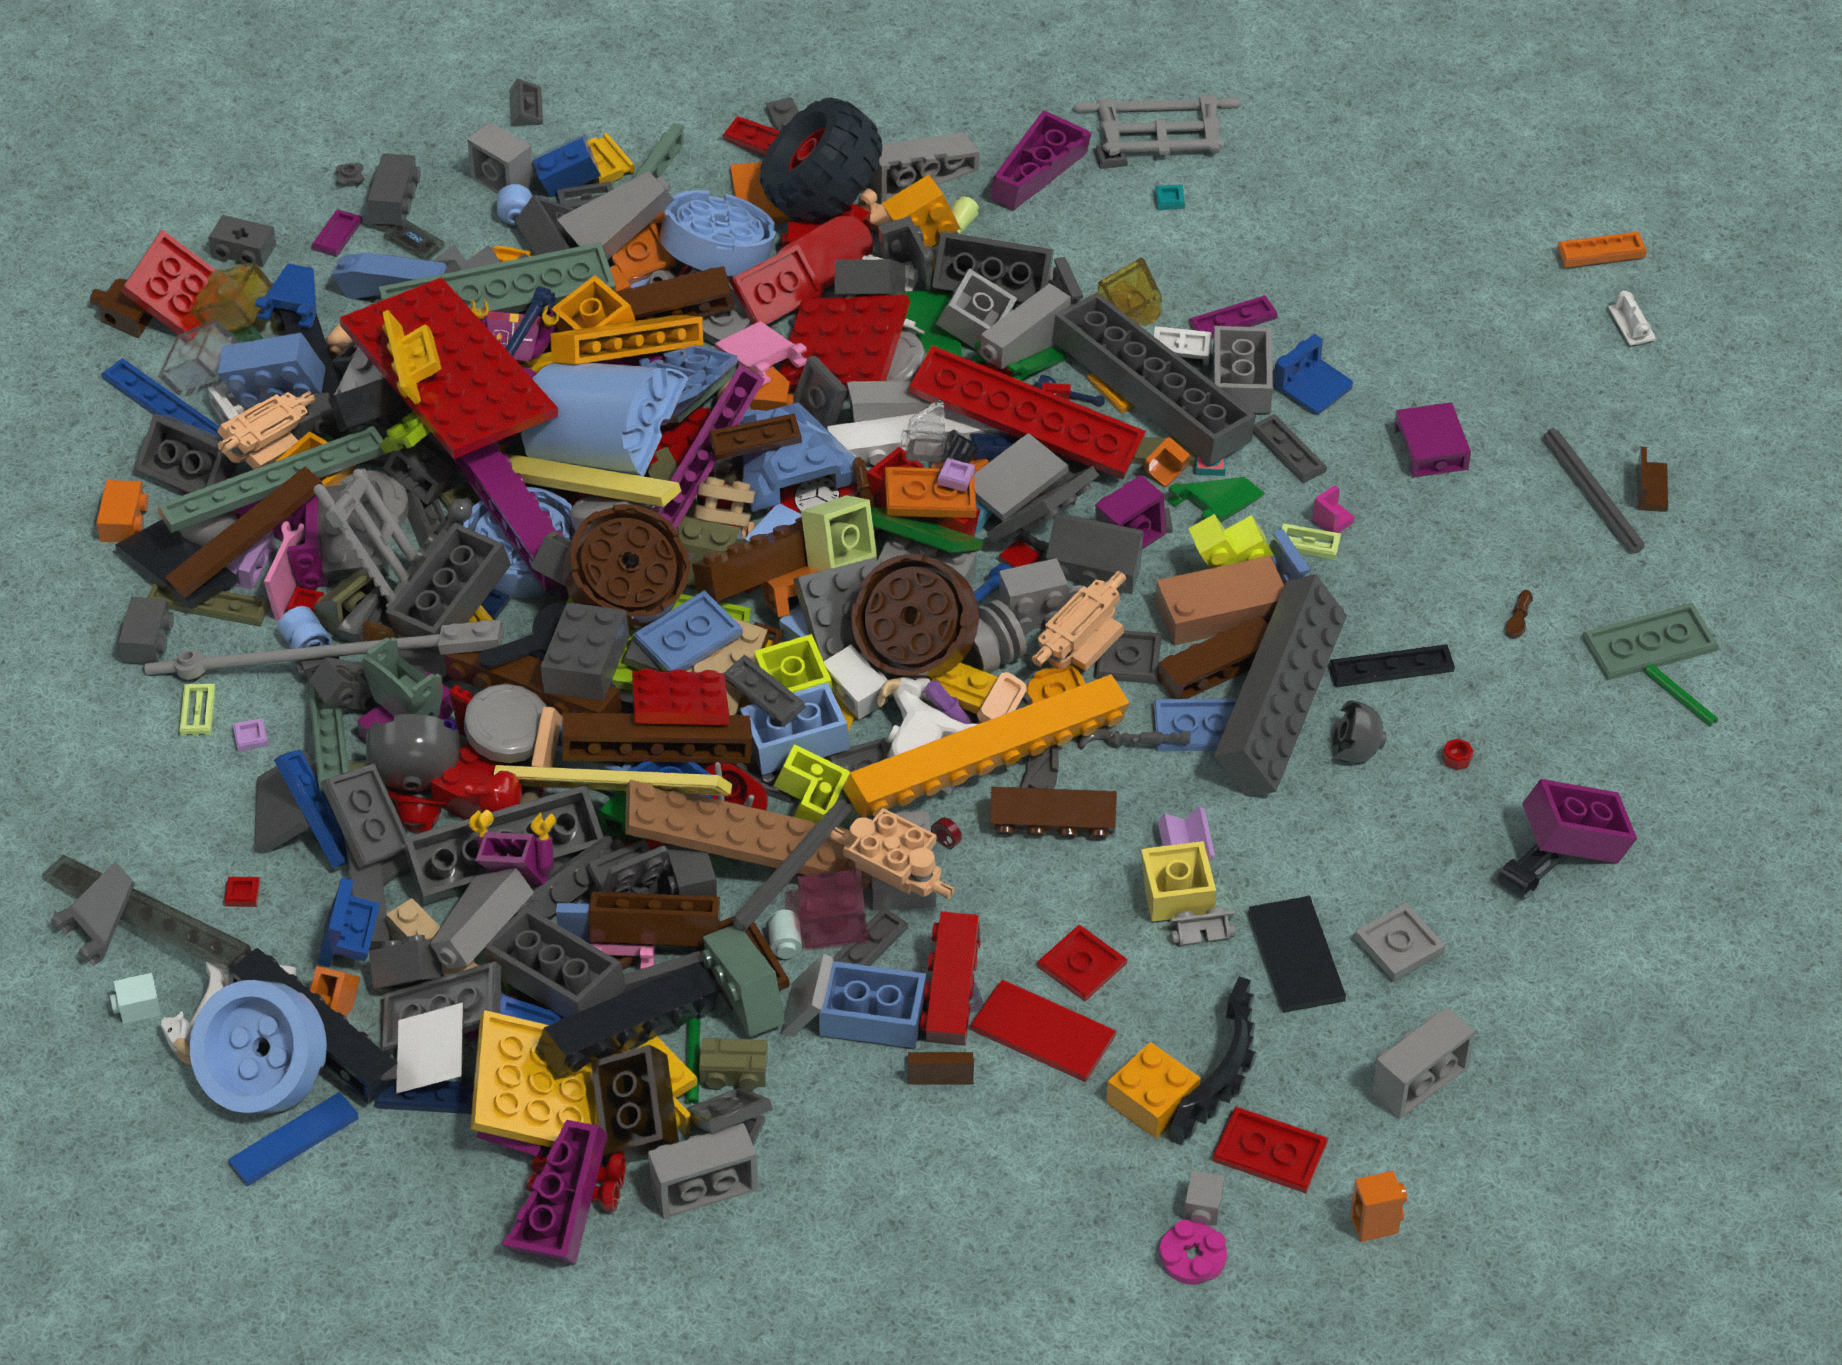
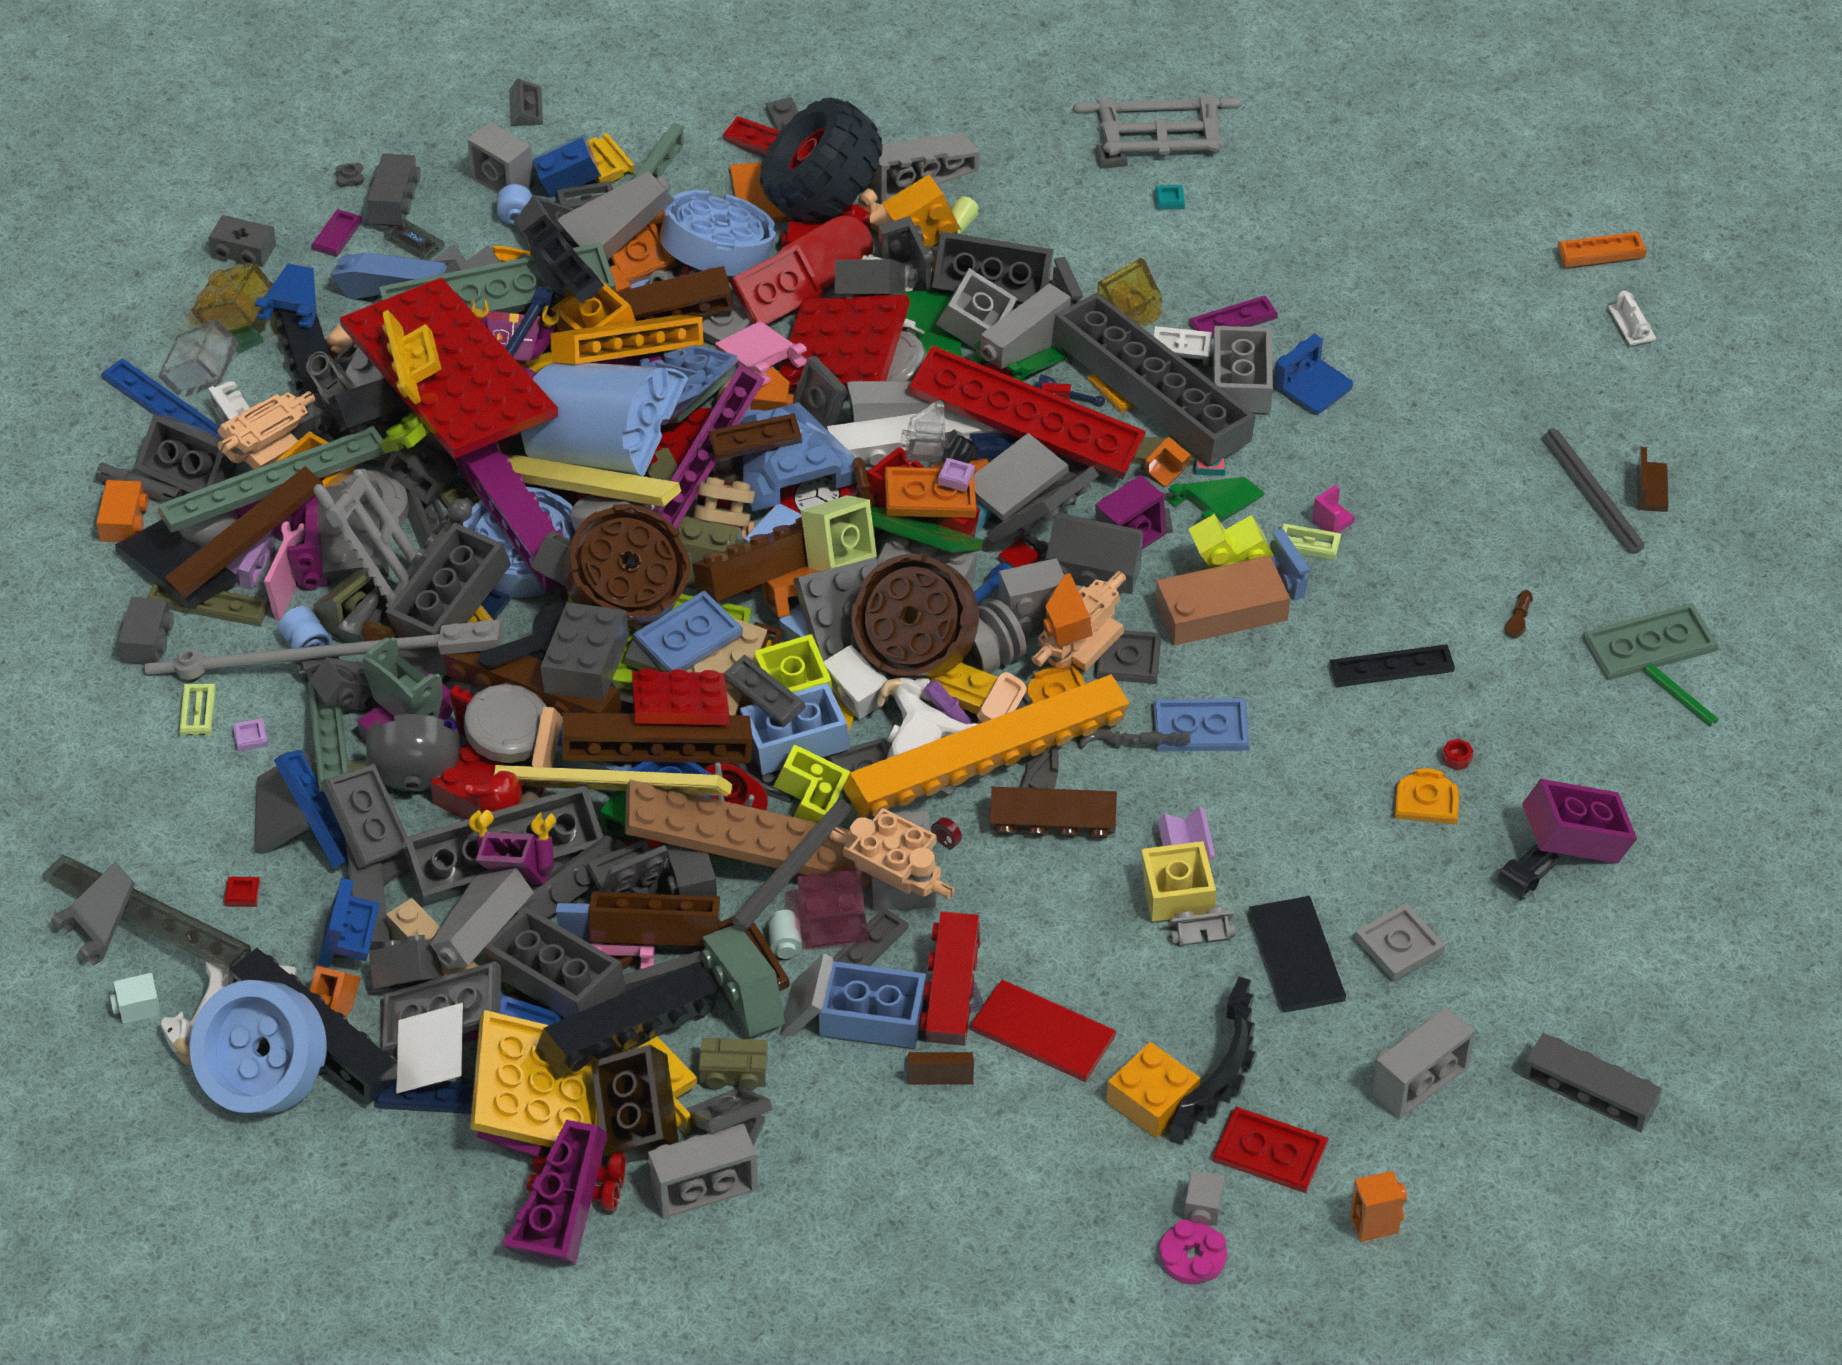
(119, 310): reddish brown torso -> none
(151, 487): none -> dark grey pin
(169, 282): red plate -> none
(270, 367): medium blue brick -> none
(293, 1139): blue tile -> none
(304, 597): red tile -> none
(328, 375): none -> dark grey piece
(416, 812): red piece -> none
(559, 263): none -> black piece
(693, 1057): green piece -> none
(1038, 159): magenta wedge -> none
(1067, 614): none -> orange slope
(1082, 962): red tile -> none
(1212, 660): reddish brown brick -> none
(1280, 686): dark grey brick -> none
(1289, 448): dark grey tile -> none
(1360, 728): dark grey cylinder -> none
(1427, 797): none -> light orange tile
(1433, 439): magenta panel -> none
(1592, 1082): none -> dark grey brick

